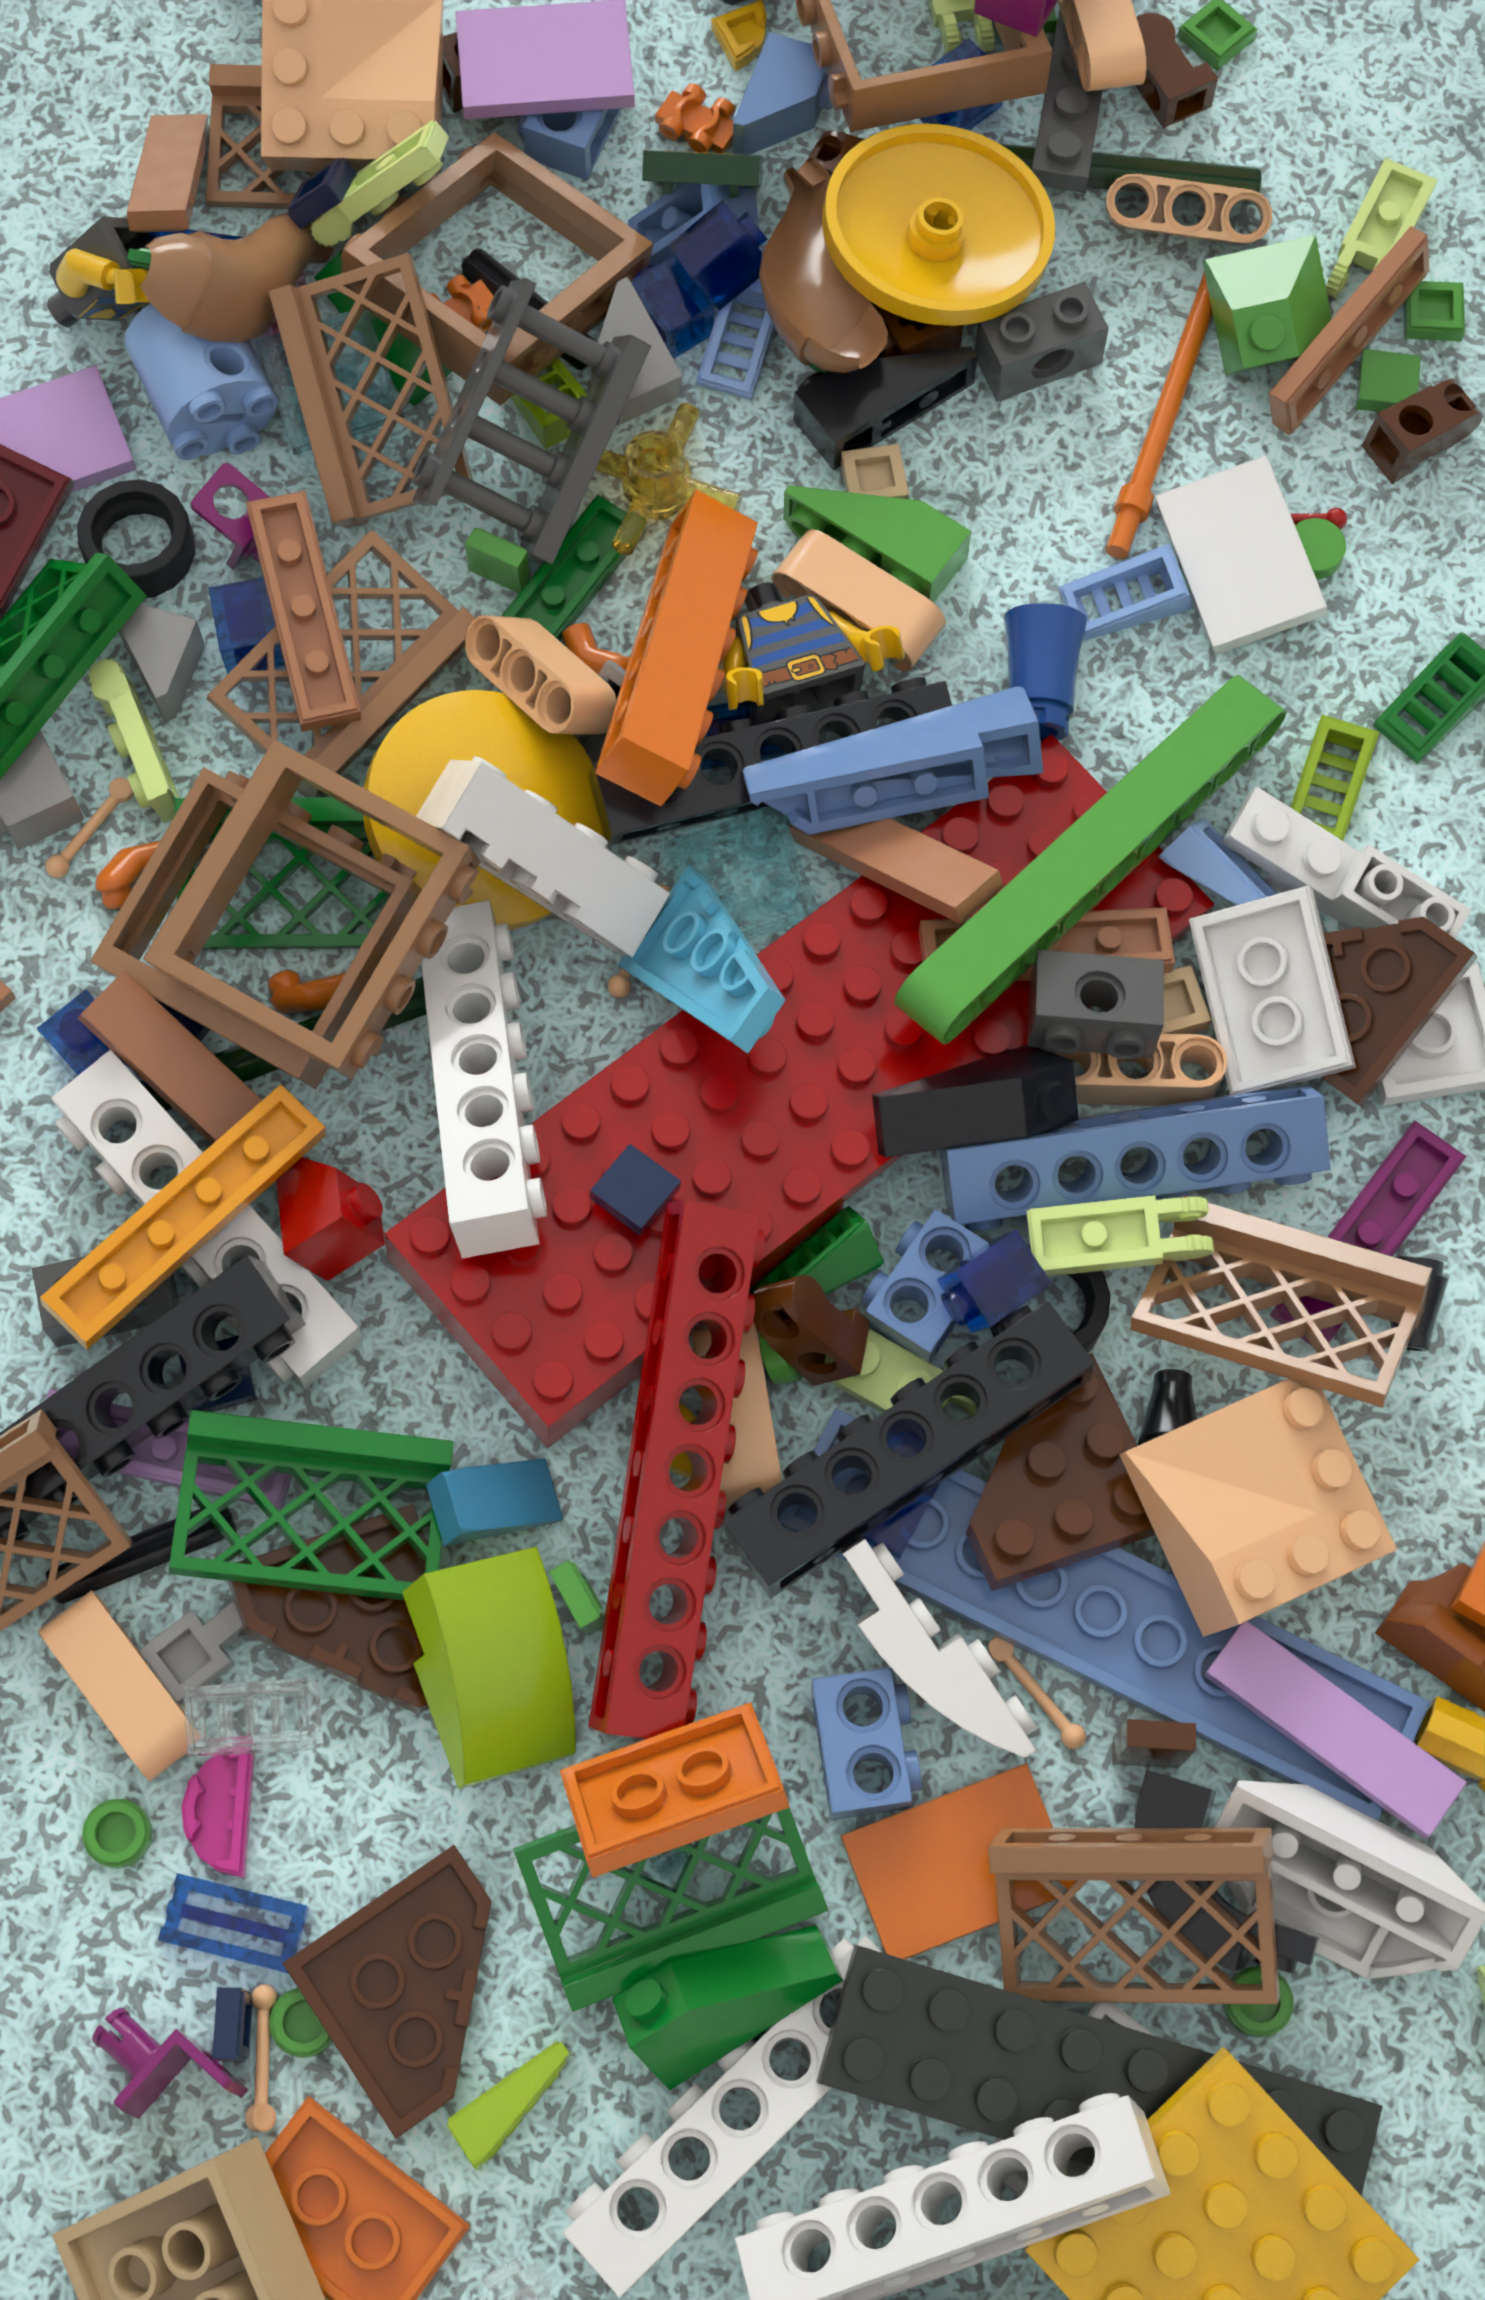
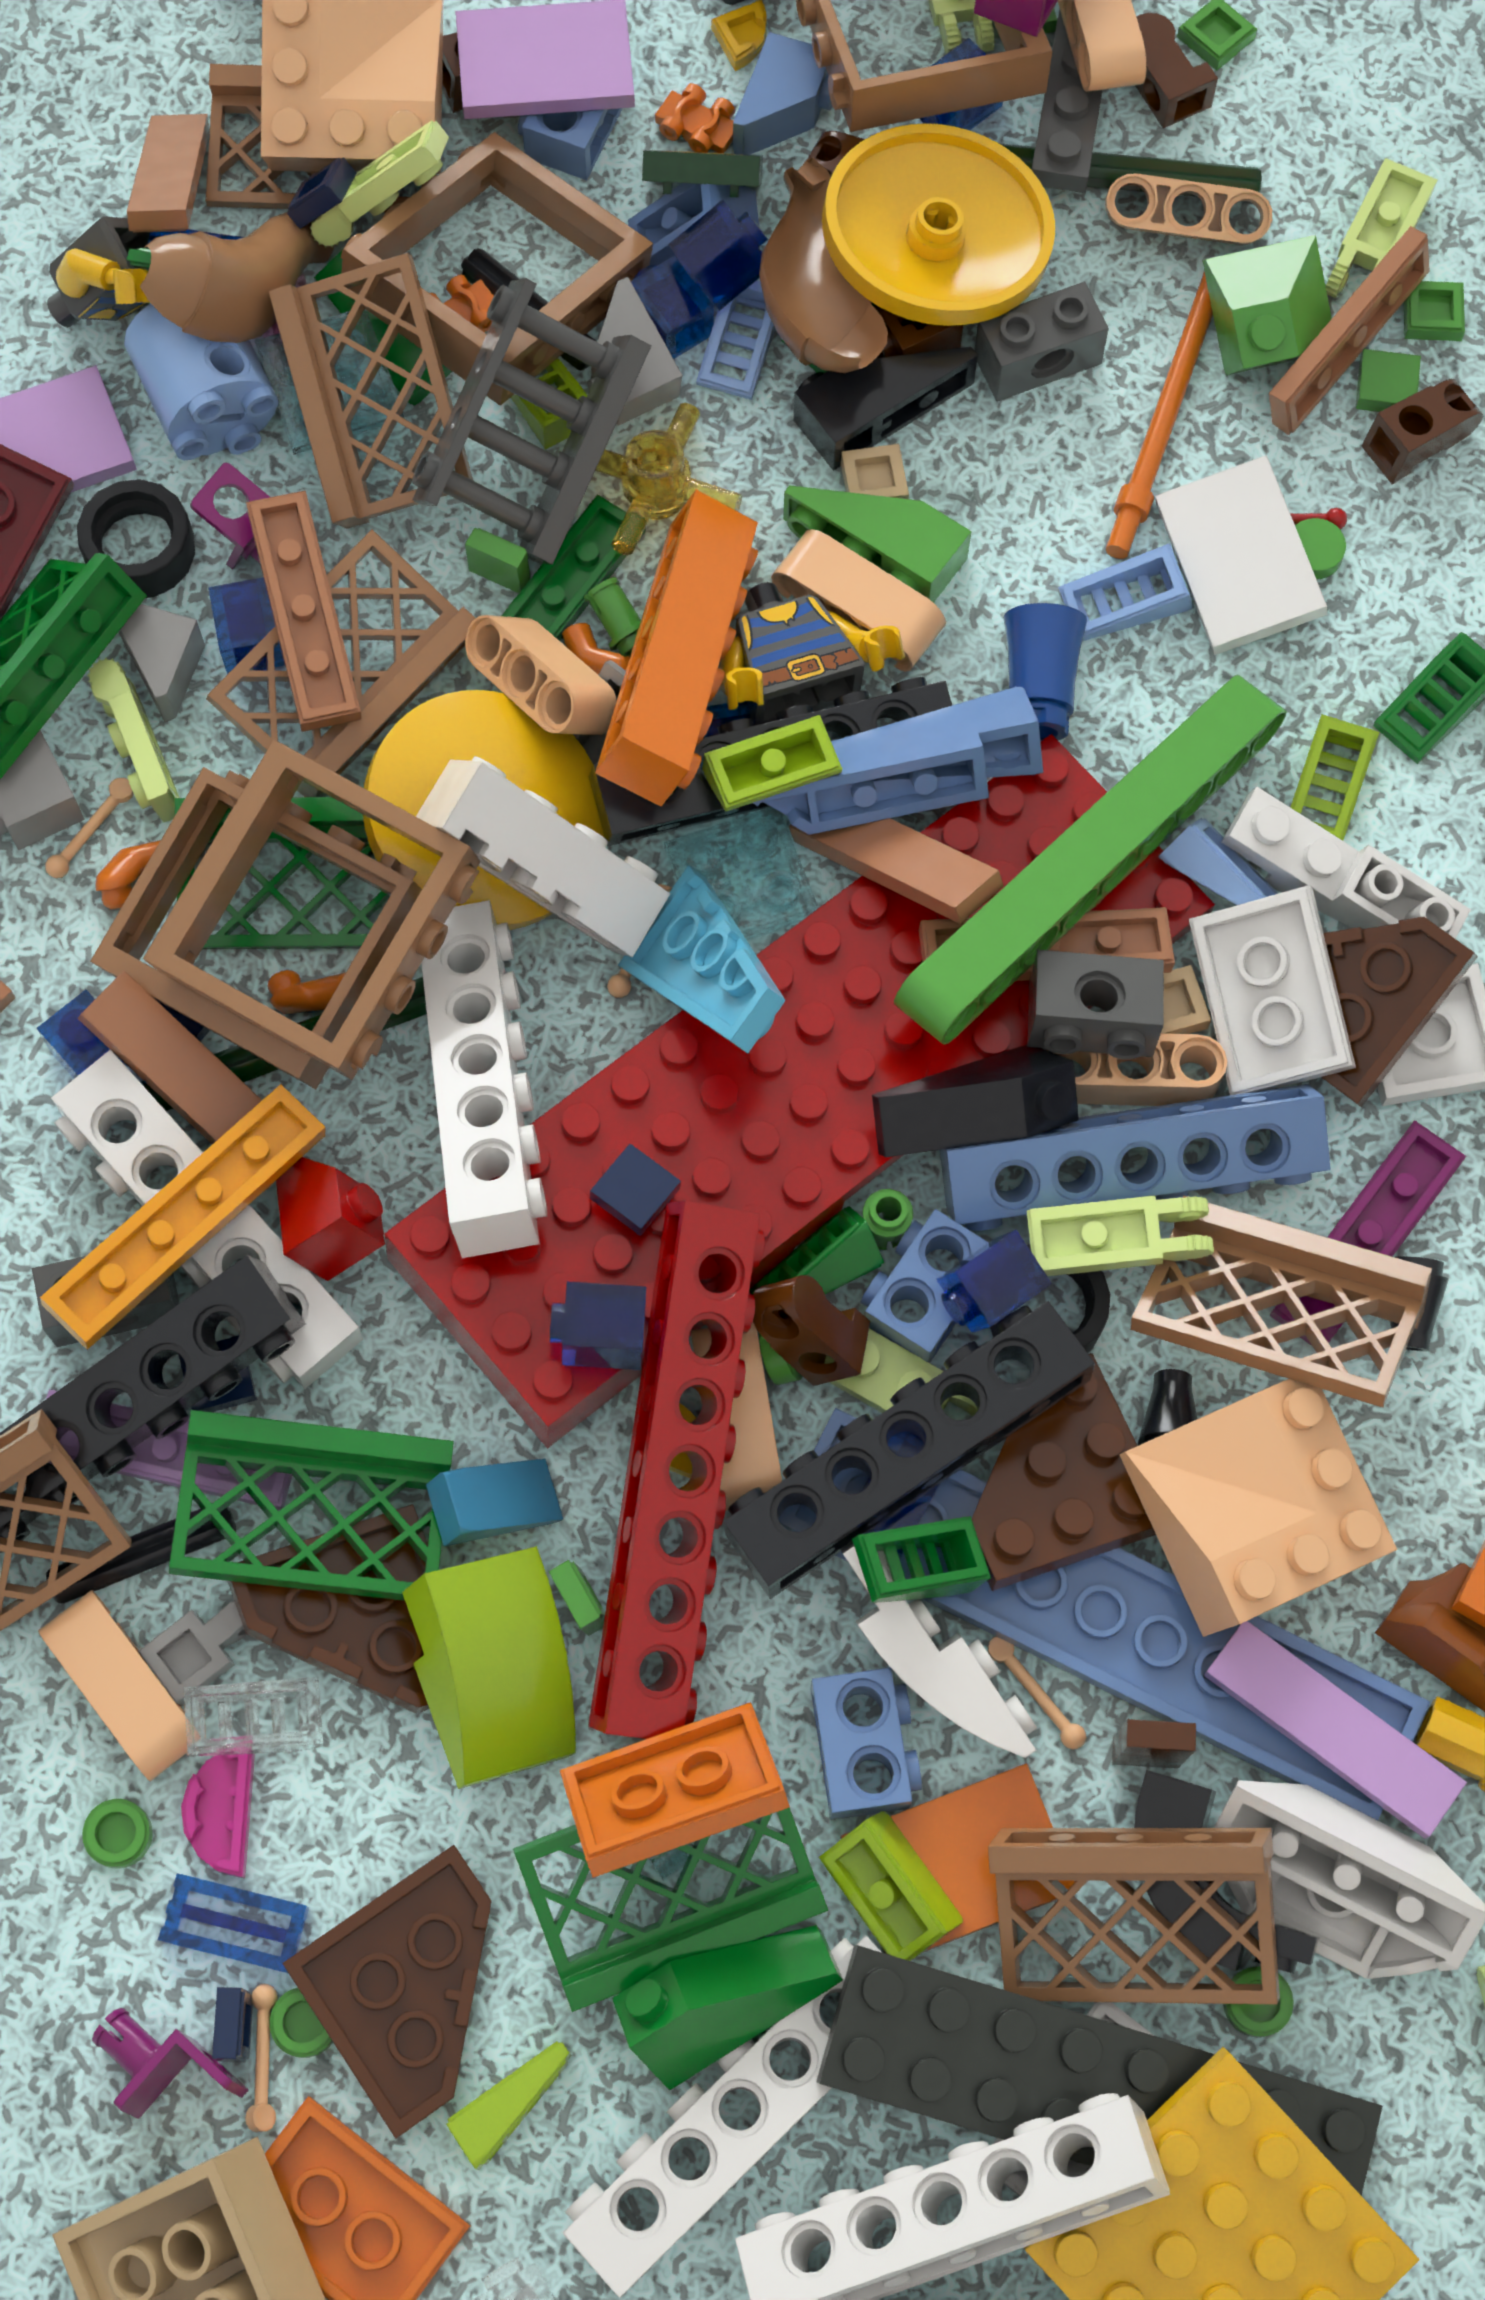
(600, 1325): none -> clear blue brick
(615, 614): none -> bright green pin
(771, 763): none -> lime slope
(891, 1888): none -> lime slope
(894, 1207): none -> bright green pin
(959, 1548): none -> green slope

